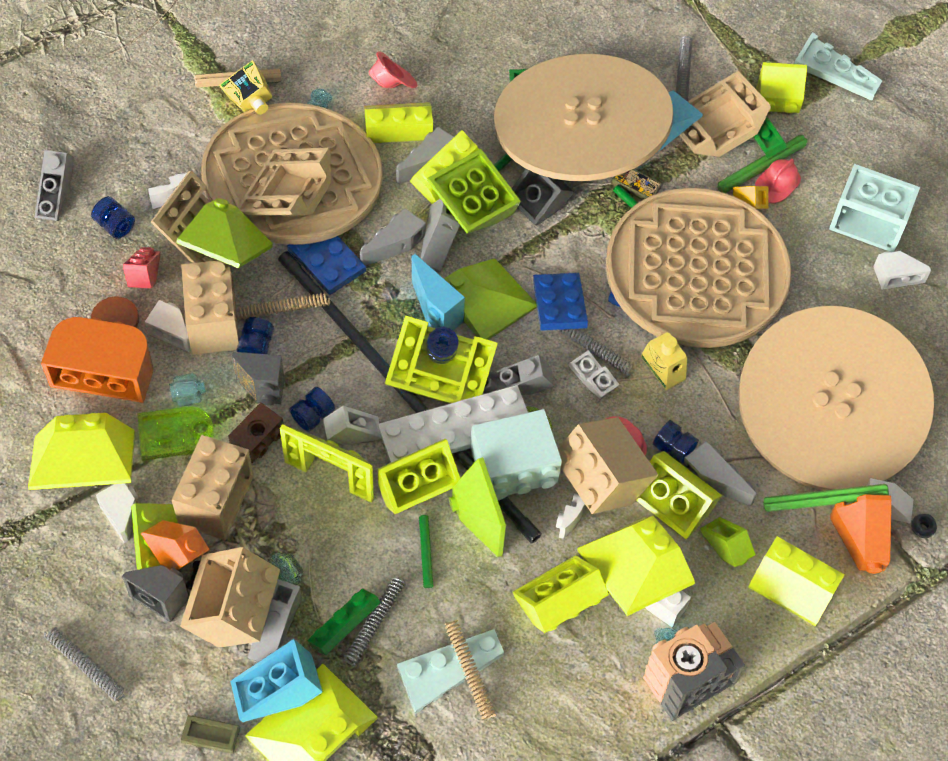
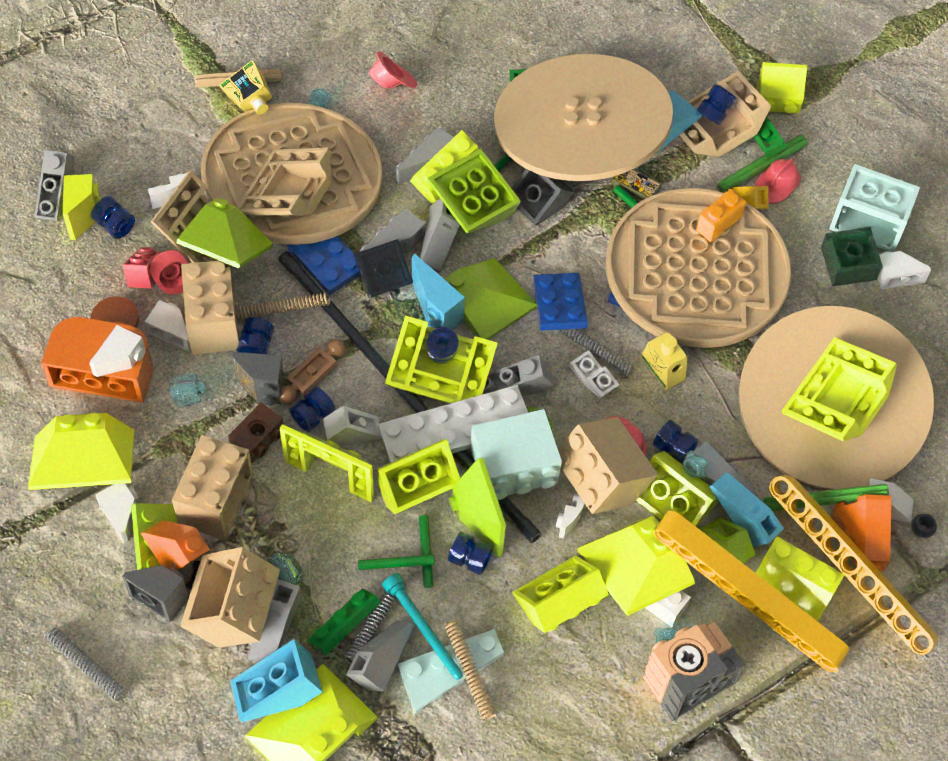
(79, 199): none -> neon yellow slope
(118, 352): none -> white slope
(167, 271): none -> coral piece
(171, 431): clear neon green plate -> none
(210, 734): olive tile -> none
(311, 371): none -> medium nougat plate
(378, 658): none -> light grey slope
(383, 268): none -> black tile
(395, 585): none -> teal piece
(396, 562): none -> green bar
(398, 122): neon yellow slope -> none
(470, 553): none -> clear blue wheel
(680, 62): light grey piece -> none
(695, 465): none -> clear light blue plate
(716, 105): none -> clear blue wheel
(720, 215): none -> light orange brick
(746, 510): none -> medium azure slope
(751, 591): none -> yellow beam
(837, 69): light aqua wing -> none
(842, 391): none -> neon yellow slope
(851, 256): none -> clear green brick
(864, 567): none -> yellow beam

